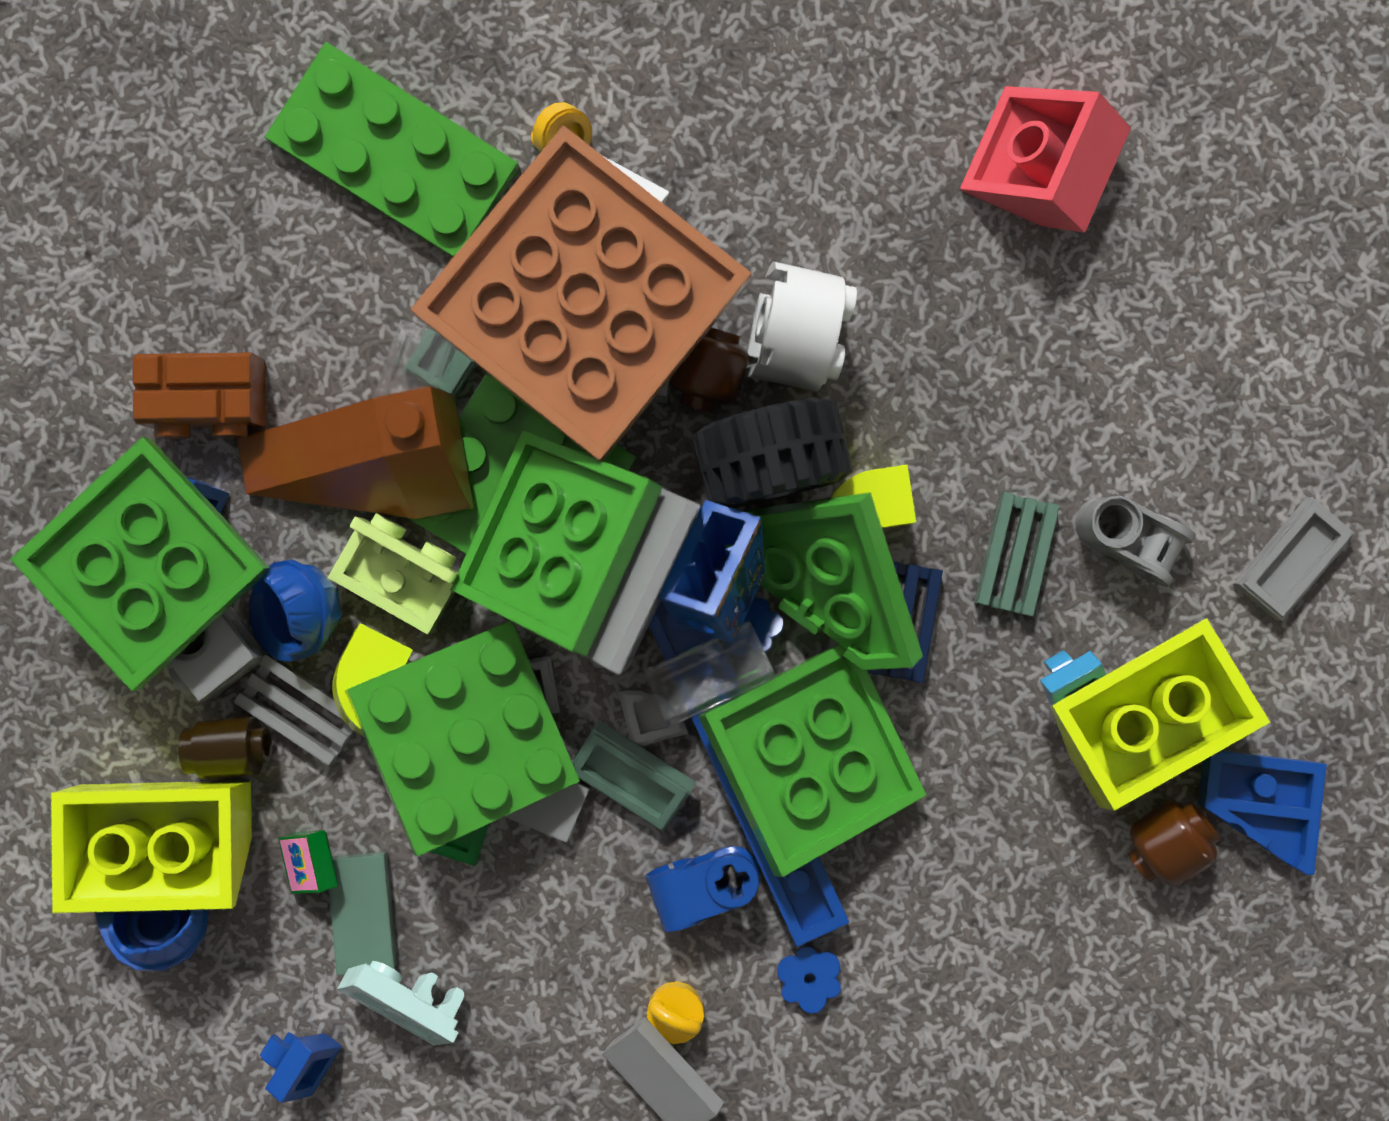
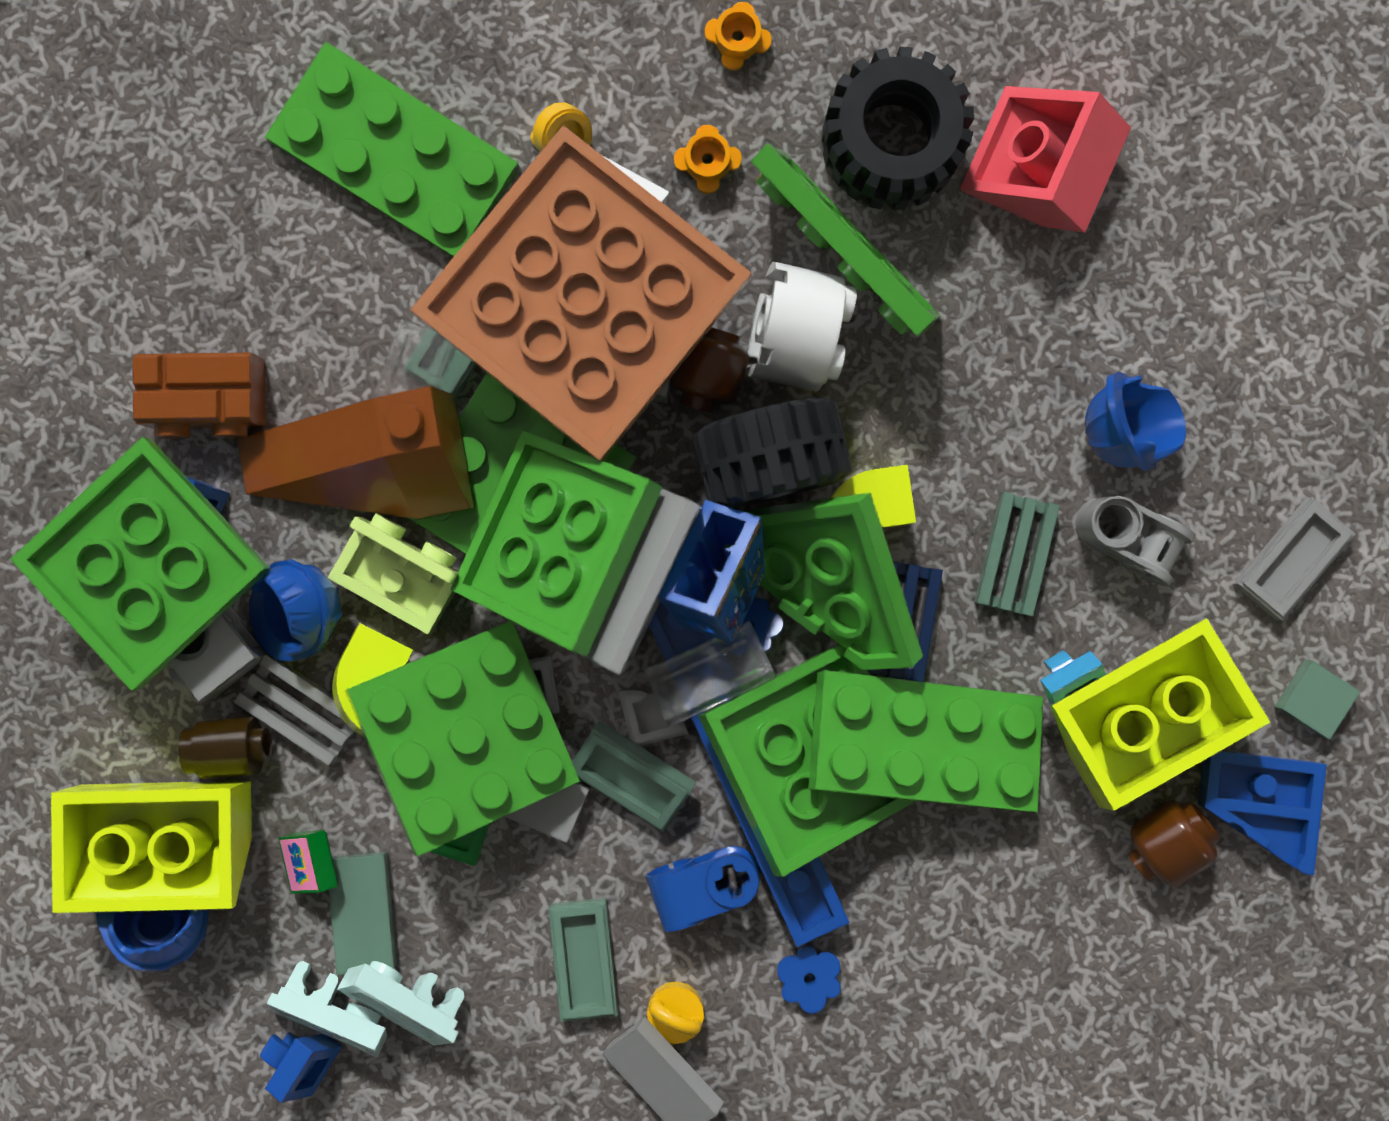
(354, 1026): none -> light aqua plate
(583, 959): none -> sand green tile
(710, 142): none -> light orange plate
(738, 19): none -> light orange plate
(832, 228): none -> bright green plate
(908, 84): none -> black tyre
(926, 742): none -> bright green plate
(1134, 423): none -> blue piece
(1317, 699): none -> sand green tile

